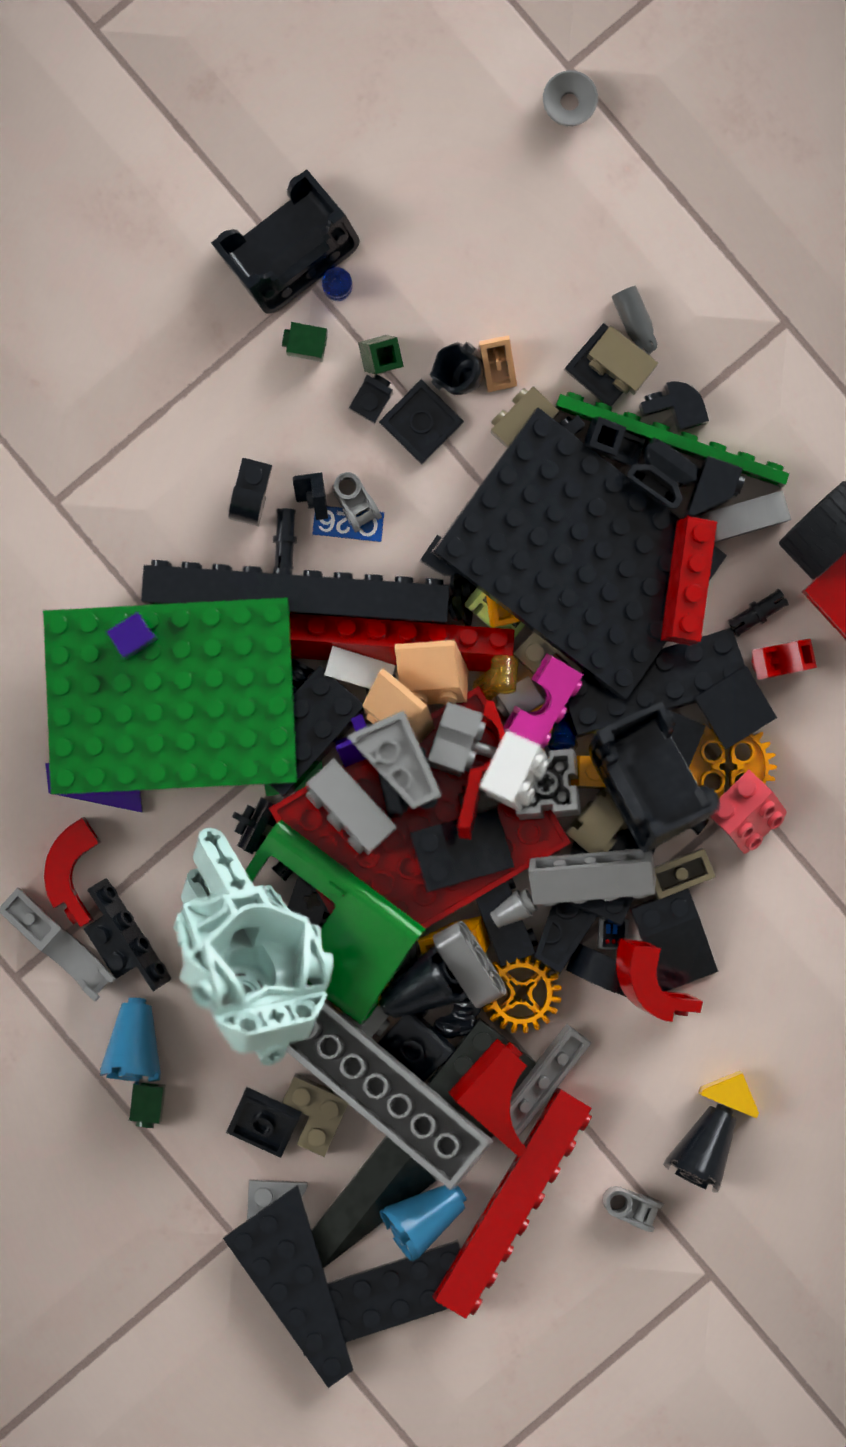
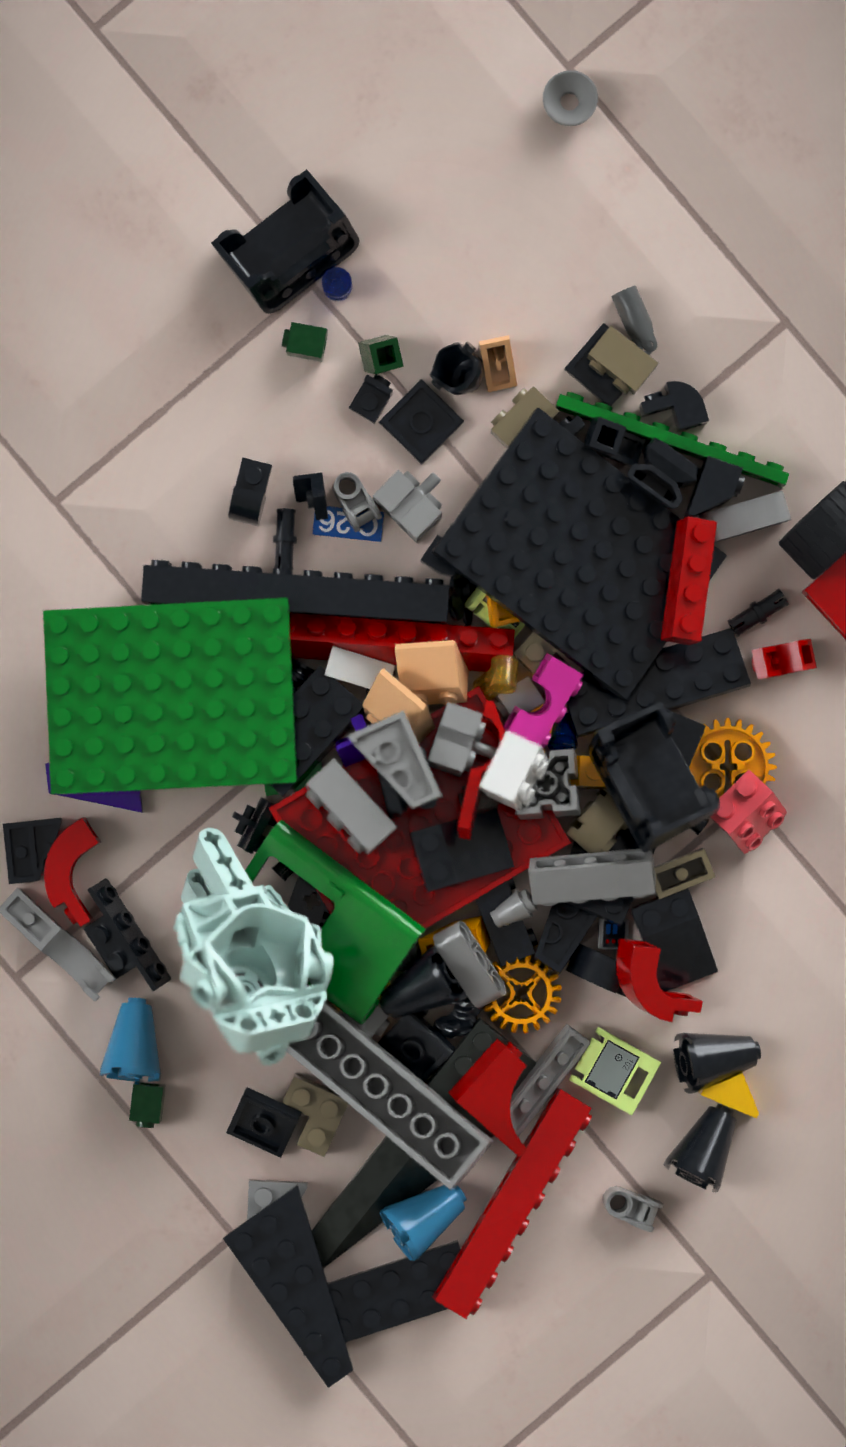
(28, 848): none -> black wing
(131, 636): dark purple panel -> none
(410, 503): none -> light grey brick
(610, 1068): none -> container
(712, 1058): none -> black cone
(735, 707): black tile -> none

